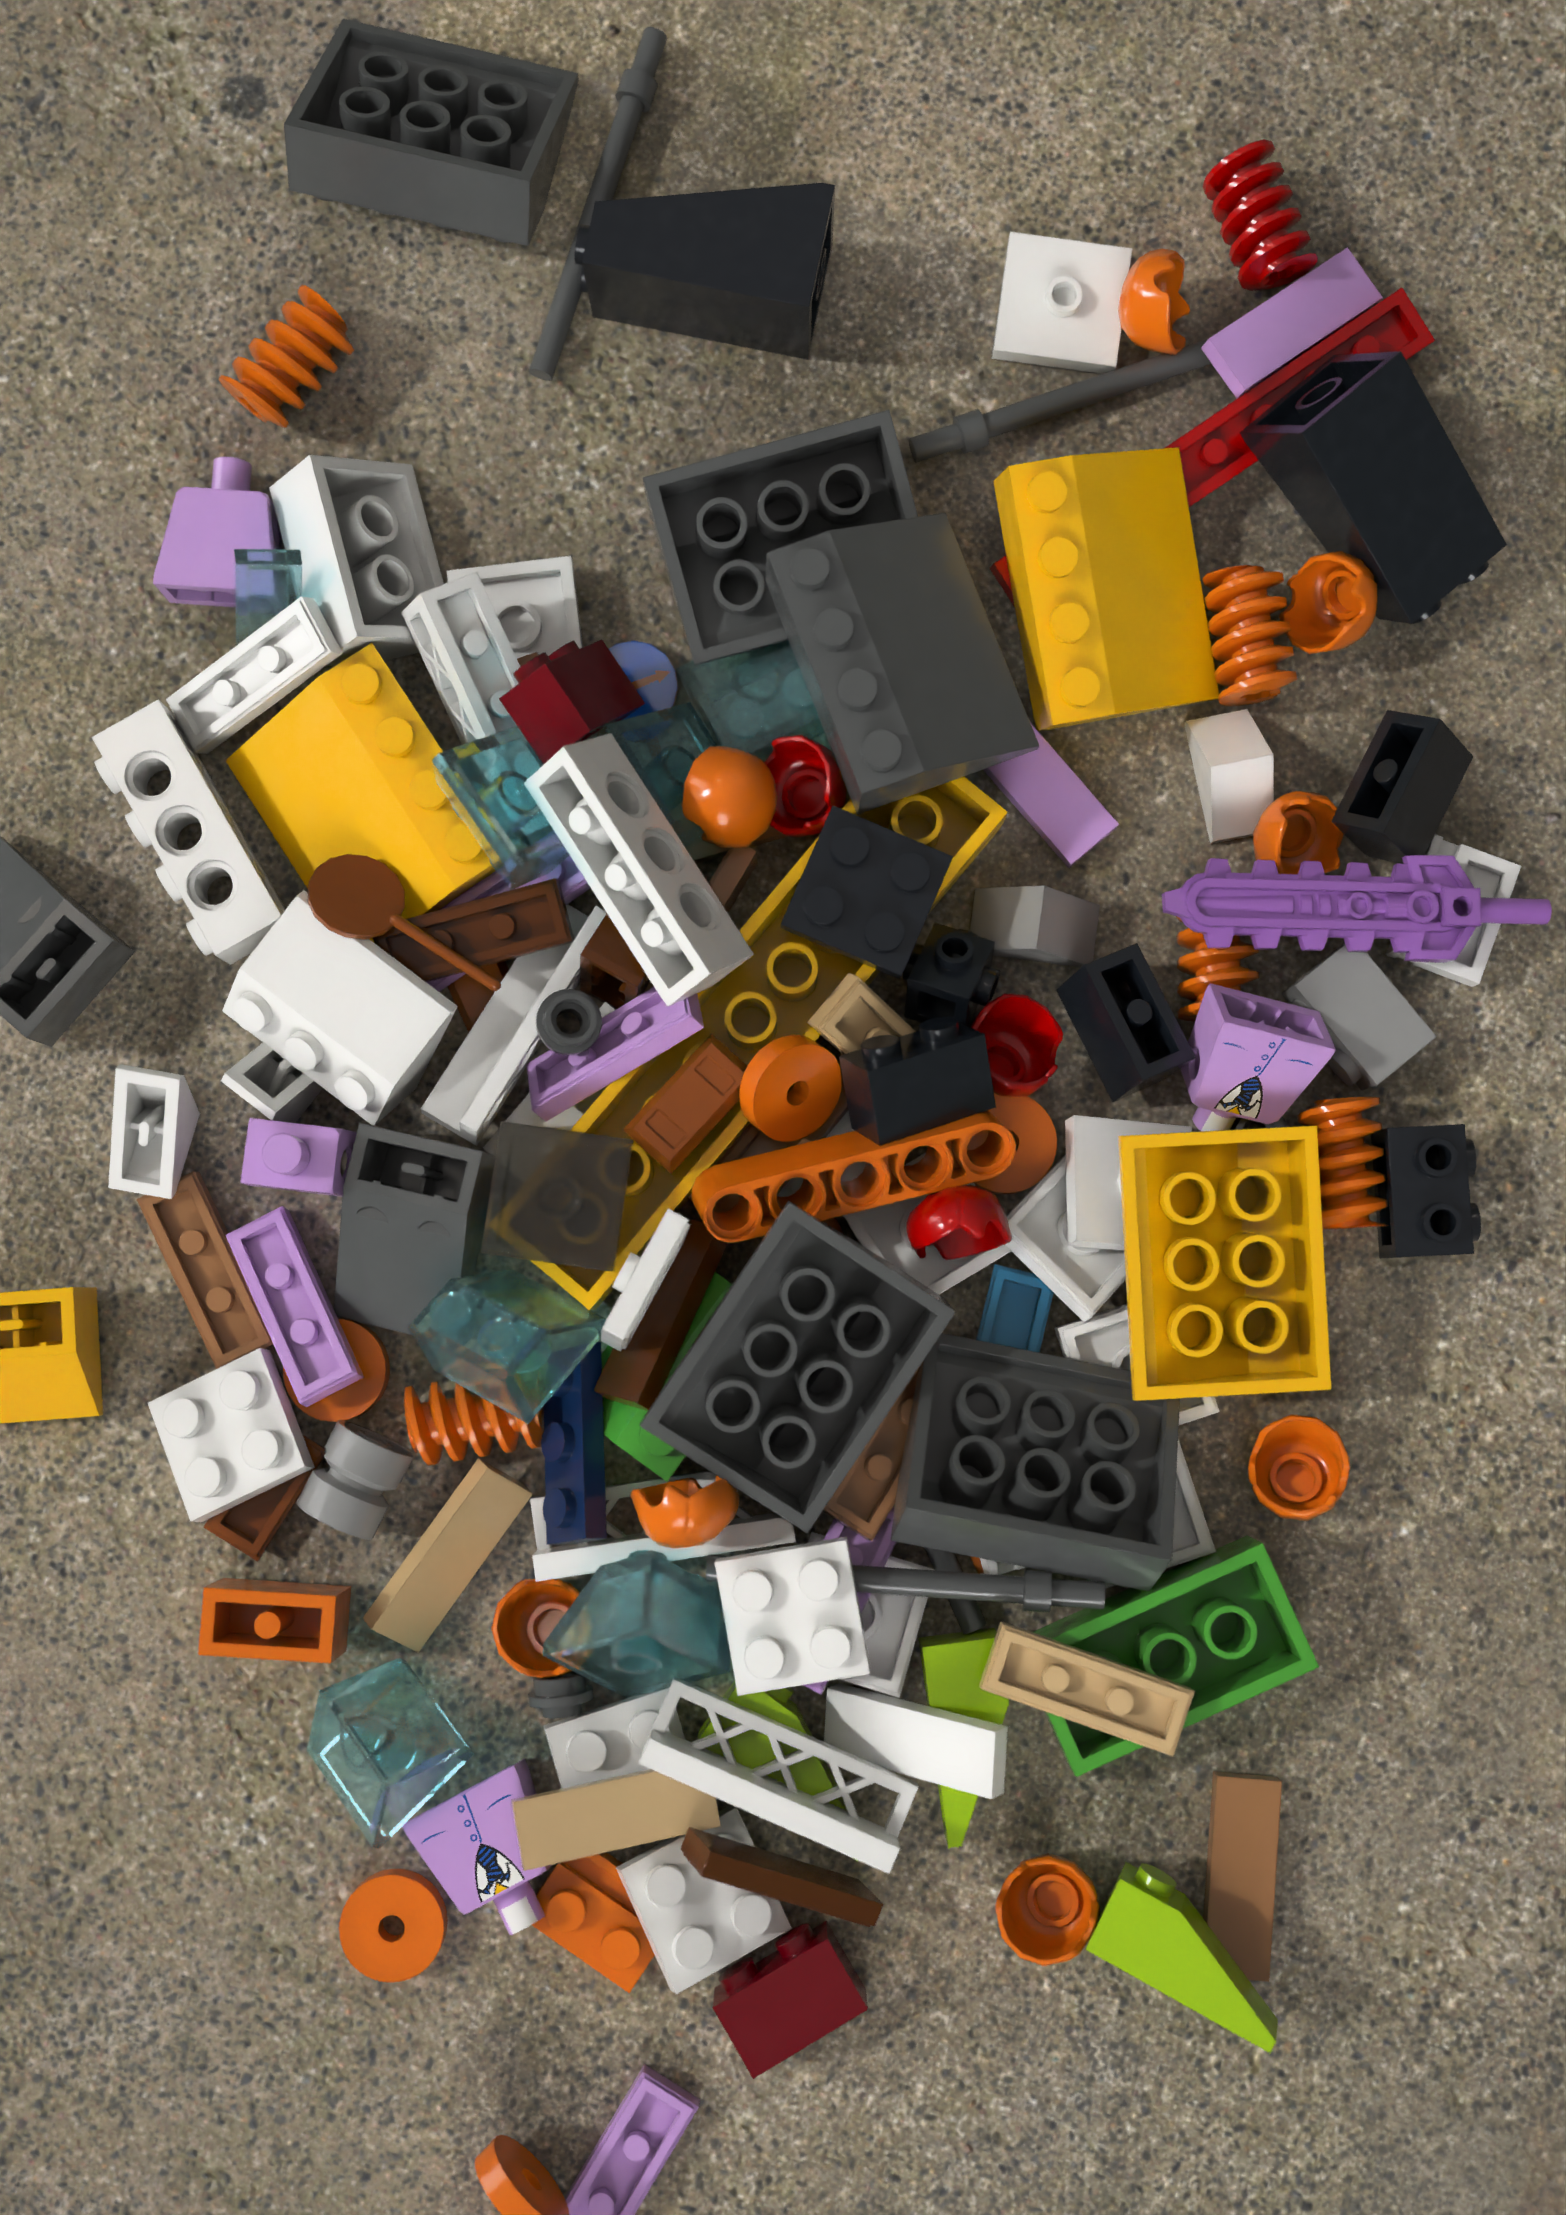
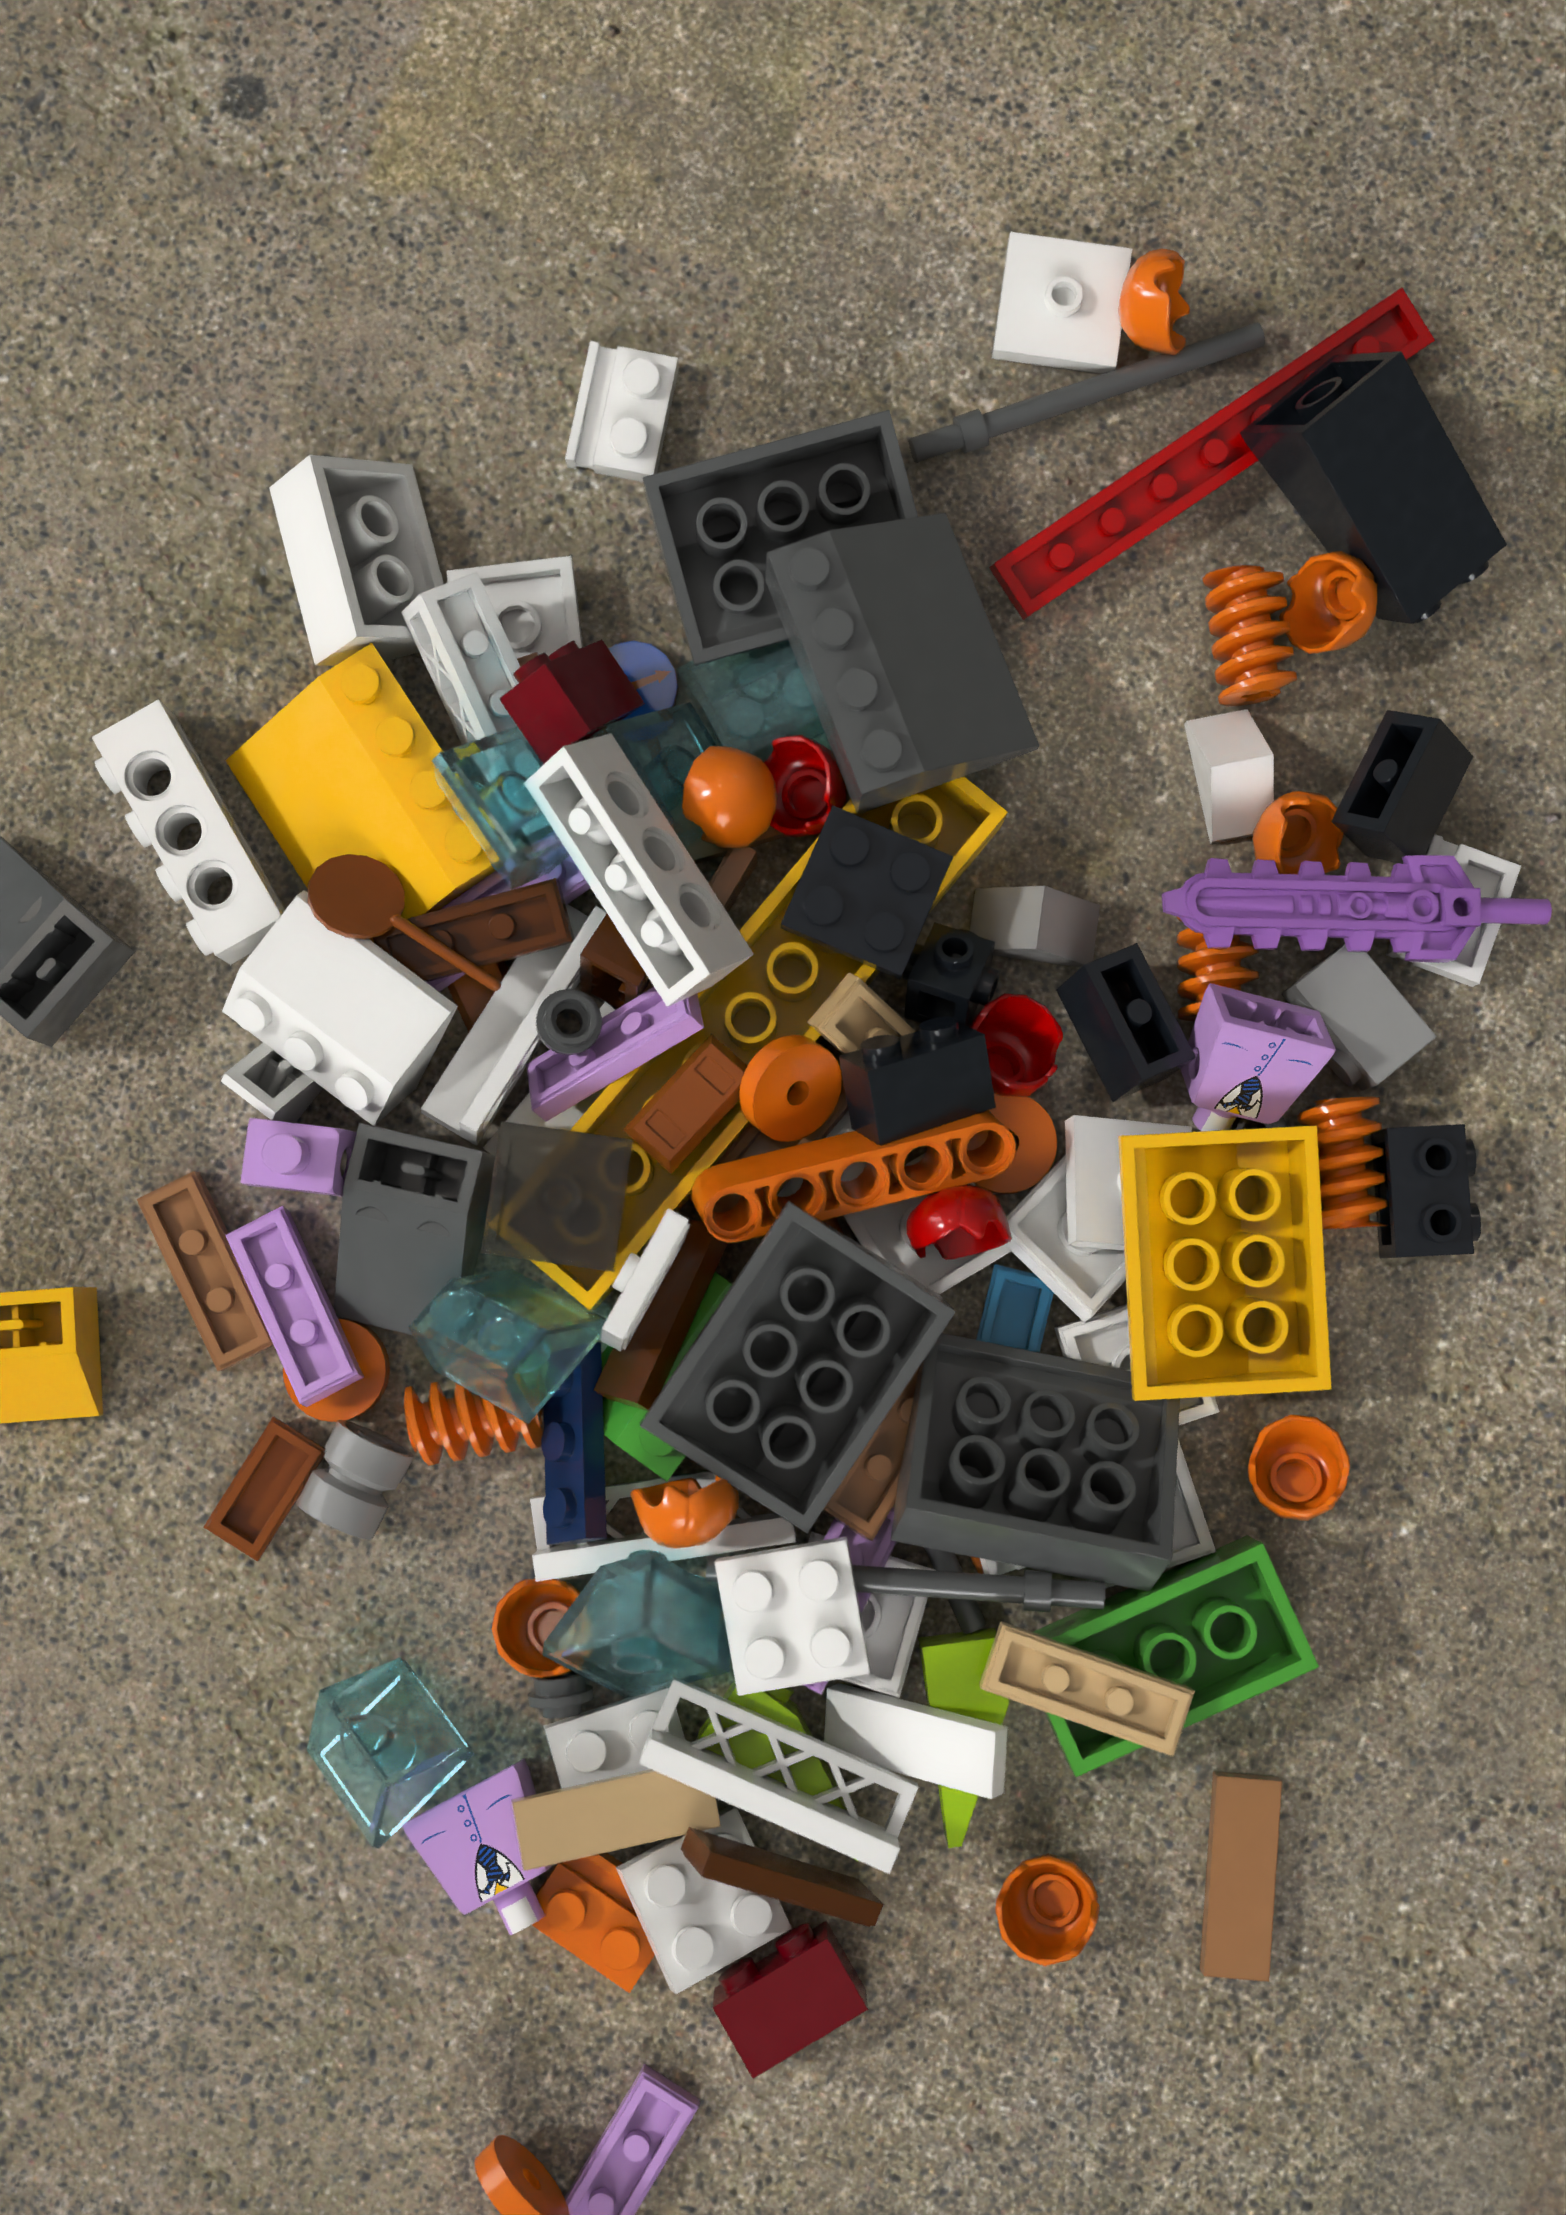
(150, 1131): white slope -> none
(205, 530): lavender torso -> none
(230, 1435): white plate -> none
(254, 675): white tile -> none
(264, 586): clear light blue tile -> none
(274, 1620): orange brick -> none
(290, 357): orange piece -> none
(387, 1955): orange piece -> none
(430, 131): dark grey slope -> none
(447, 1556): tan tile -> none
(622, 412): none -> white plate
(634, 97): dark grey bar -> none
(713, 264): black slope -> none
(1054, 801): lavender tile -> none
(1105, 585): yellow slope -> none
(1169, 1946): lime slope -> none
(1253, 218): red piece -> none
(1291, 322): lavender tile -> none

